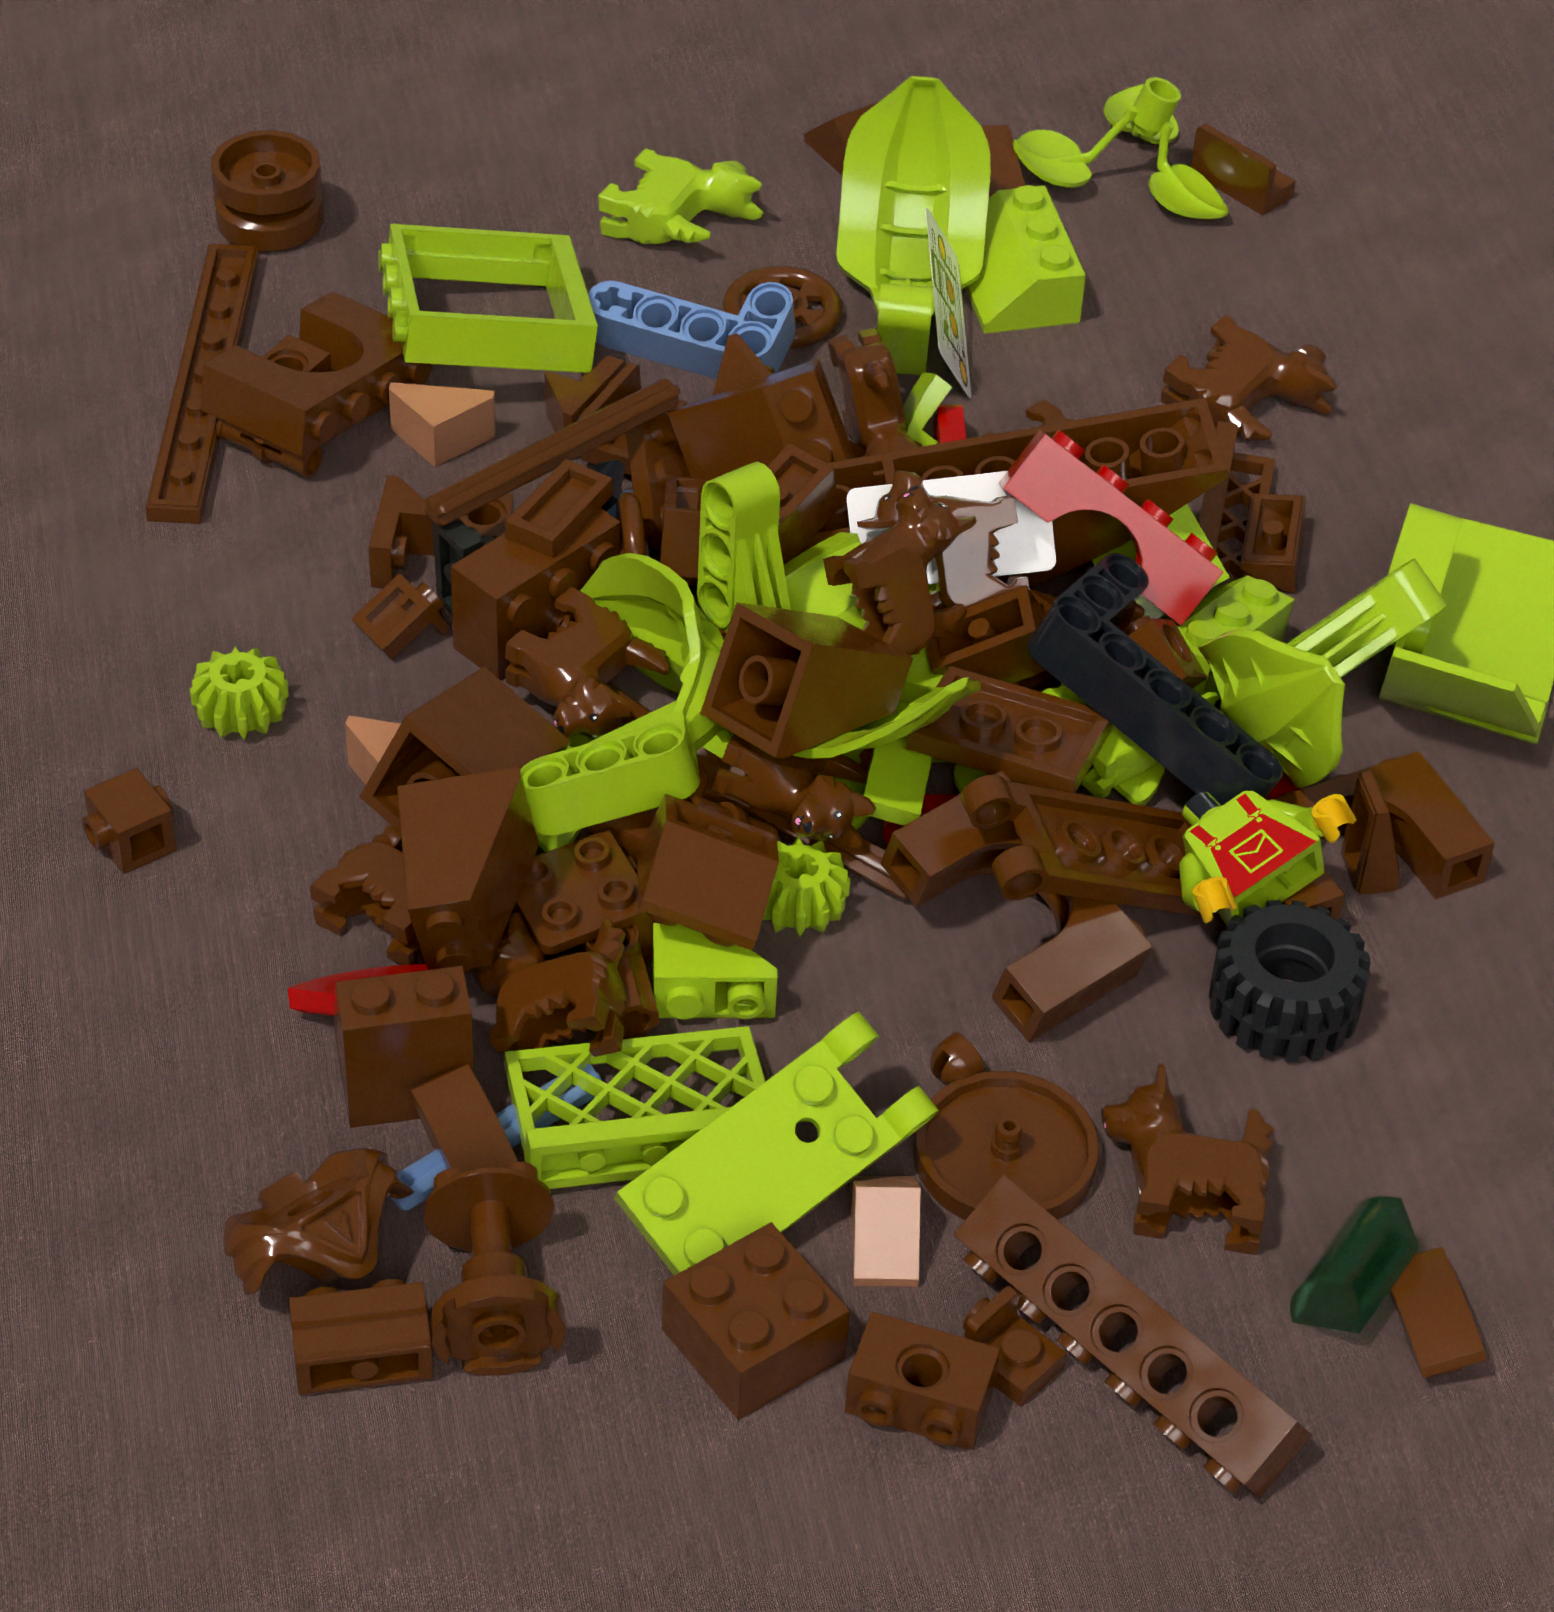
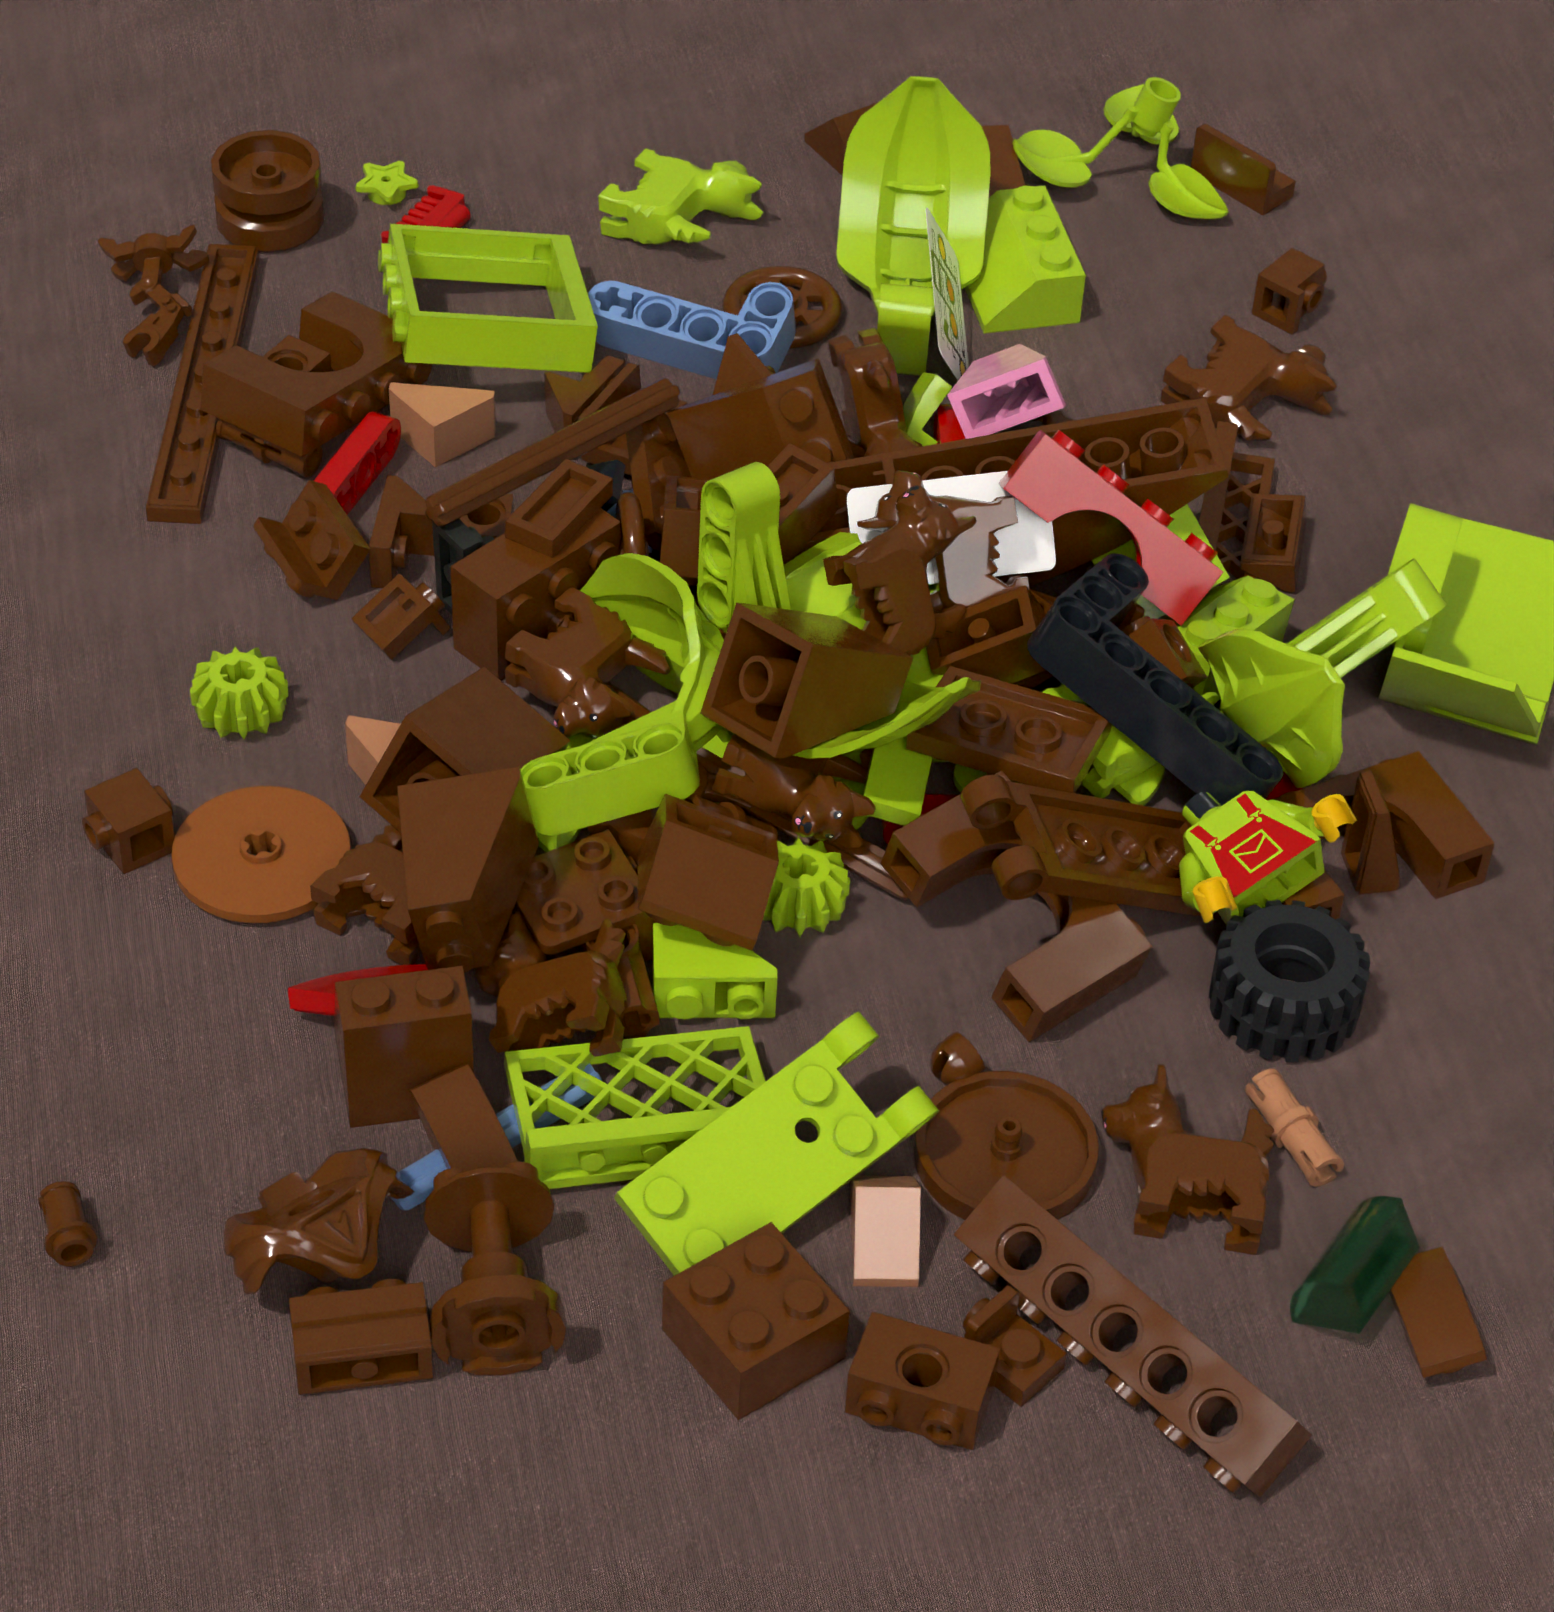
(69, 1235): none -> reddish brown pin
(154, 256): none -> reddish brown piece
(217, 842): none -> dark orange piece
(314, 544): none -> reddish brown bracket
(361, 459): none -> red beam
(386, 183): none -> lime plate
(437, 209): none -> red piece
(1004, 391): none -> bright pink slope
(1289, 290): none -> reddish brown brick
(1294, 1127): none -> nougat pin

